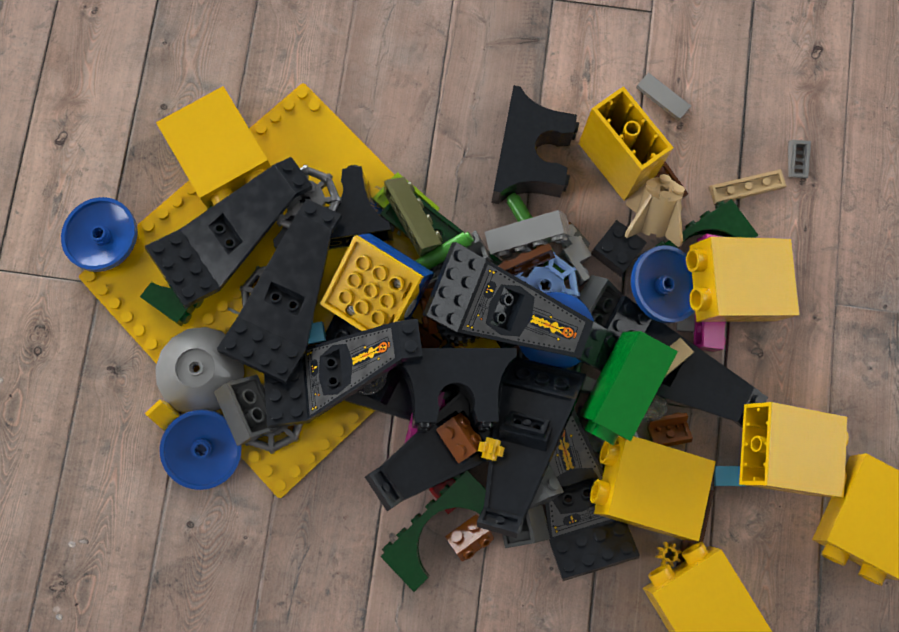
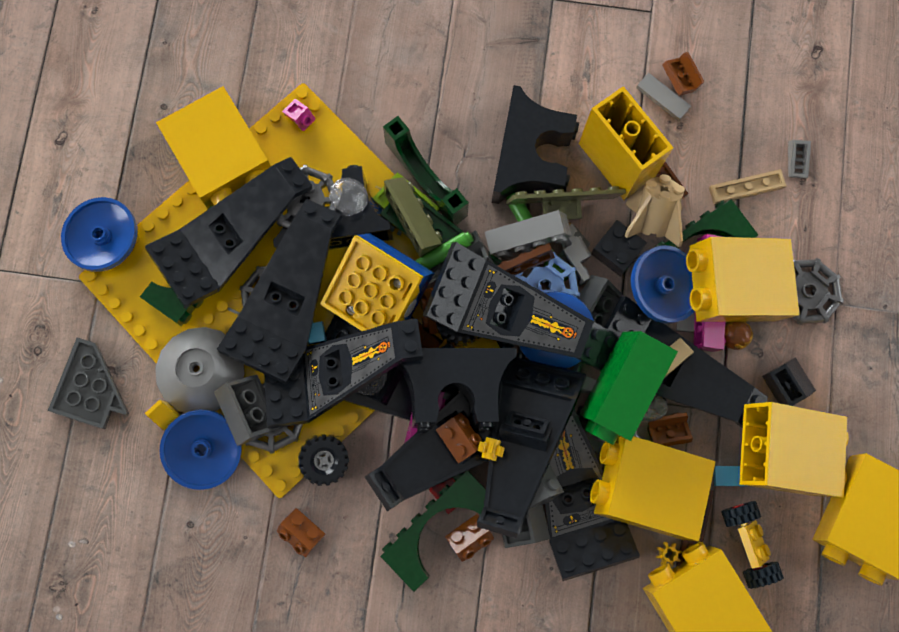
(87, 387): none -> dark grey wing
(299, 114): none -> dark pink bracket
(300, 532): none -> dark orange bracket
(331, 464): none -> black wheel
(348, 196): none -> clear dish
(400, 142): none -> dark green arch
(565, 201): none -> olive bracket
(683, 74): none -> dark orange bracket
(738, 335): none -> dark orange hair
(756, 550): none -> plate
(789, 383): none -> black slope
(819, 289): none -> flat silver plate

